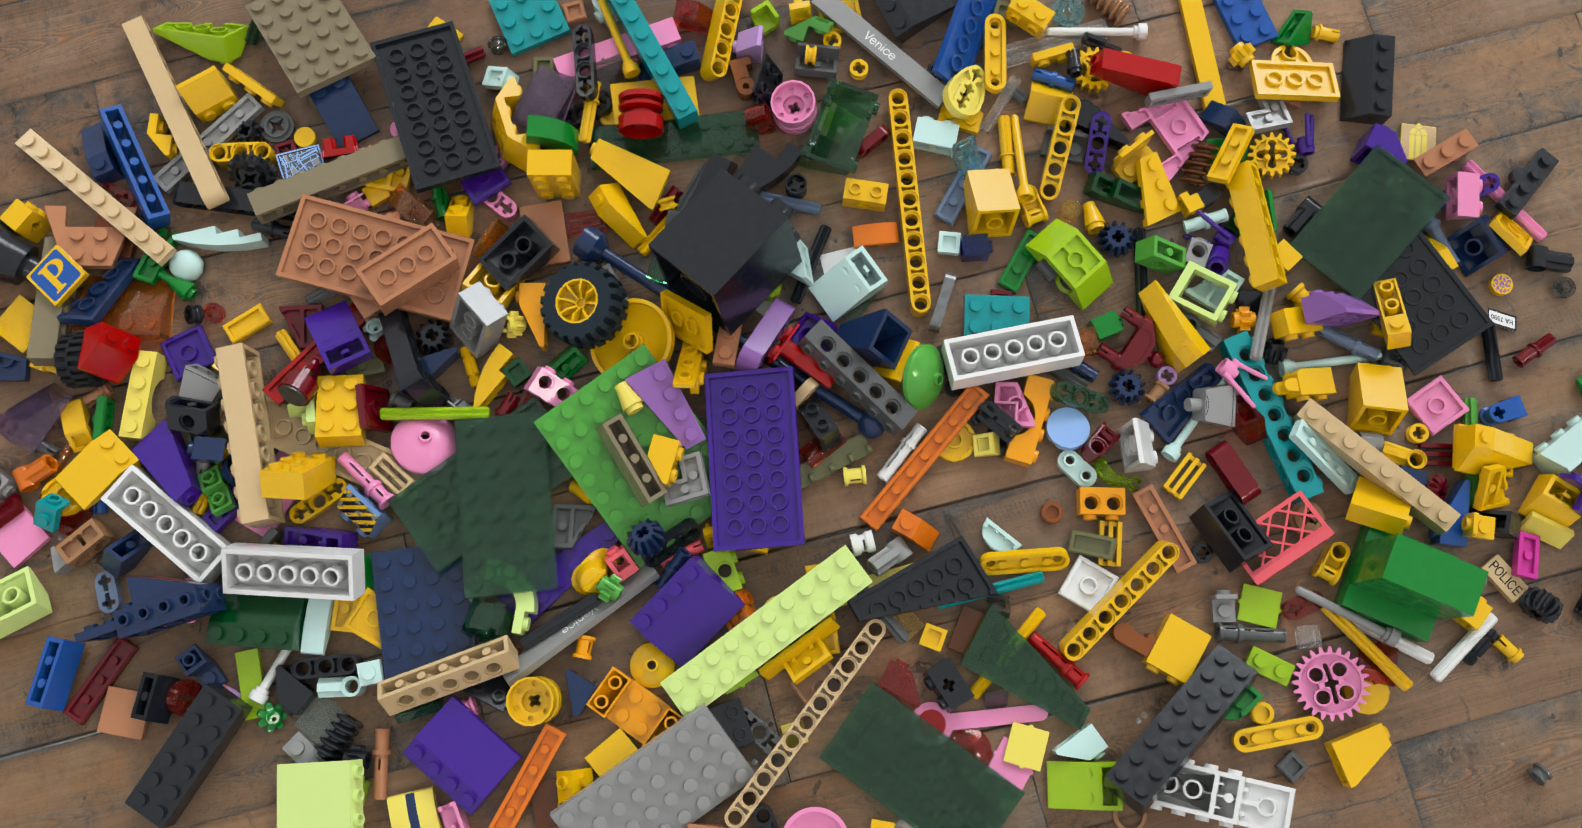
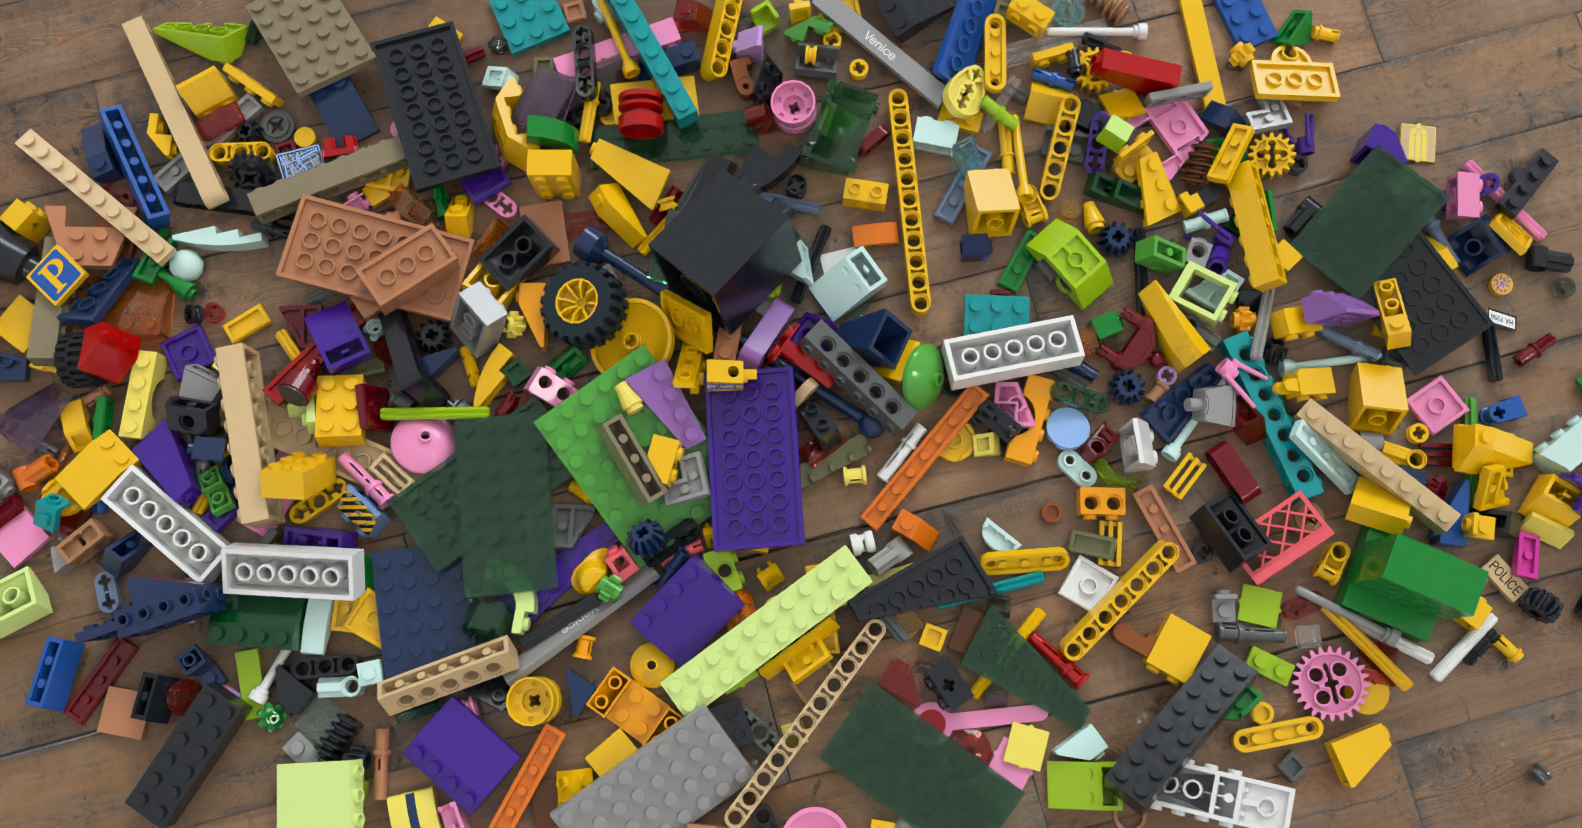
(220, 120): none -> clear red slope
(719, 375): none -> yellow torso
(770, 576): none -> yellow tile
(942, 302): flat silver beam -> none
(948, 243): light aqua plate -> none
(998, 113): none -> lime pin
(1115, 133): none -> lime panel
(1122, 103): none -> yellow piece
(1297, 293): yellow wheel -> none
(1367, 79): black slope -> none
(1443, 154): nougat arch -> none

